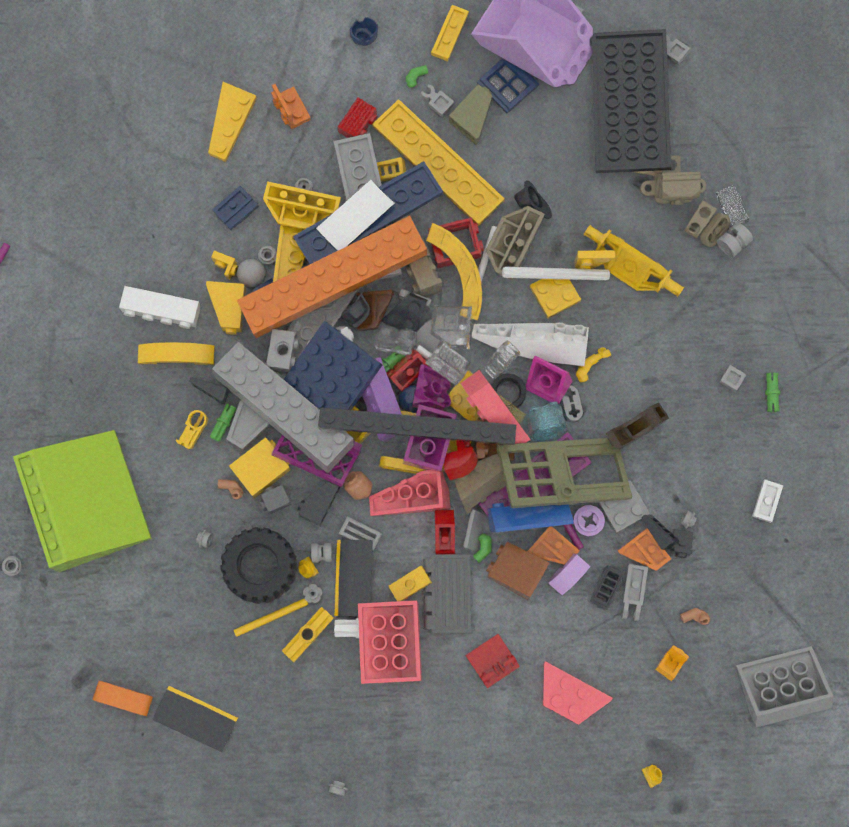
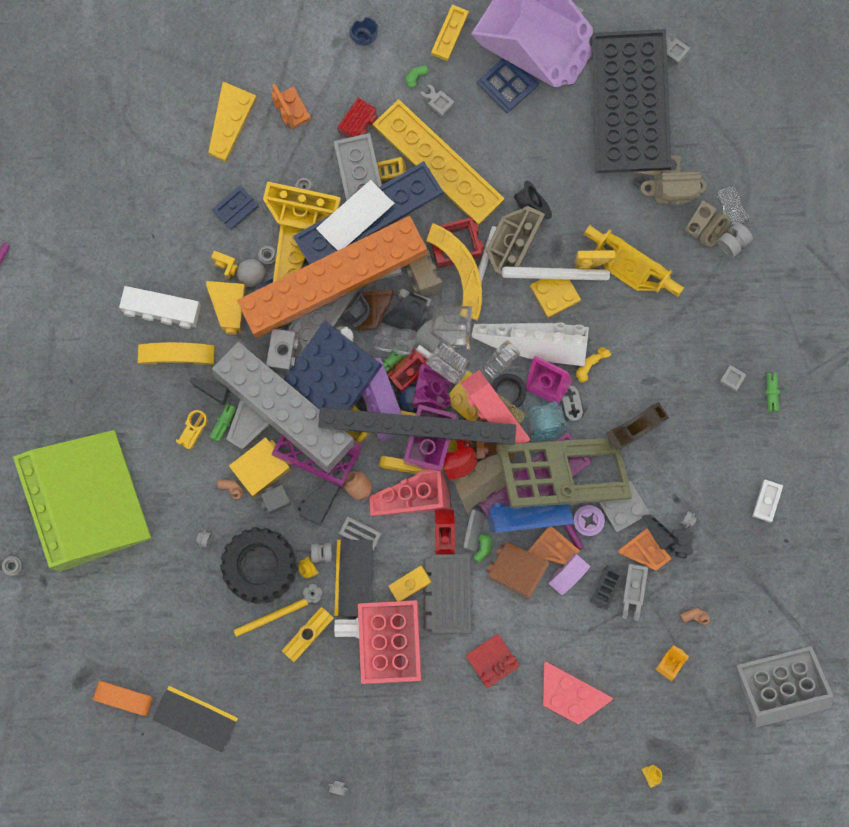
(472, 113): olive slope -> none

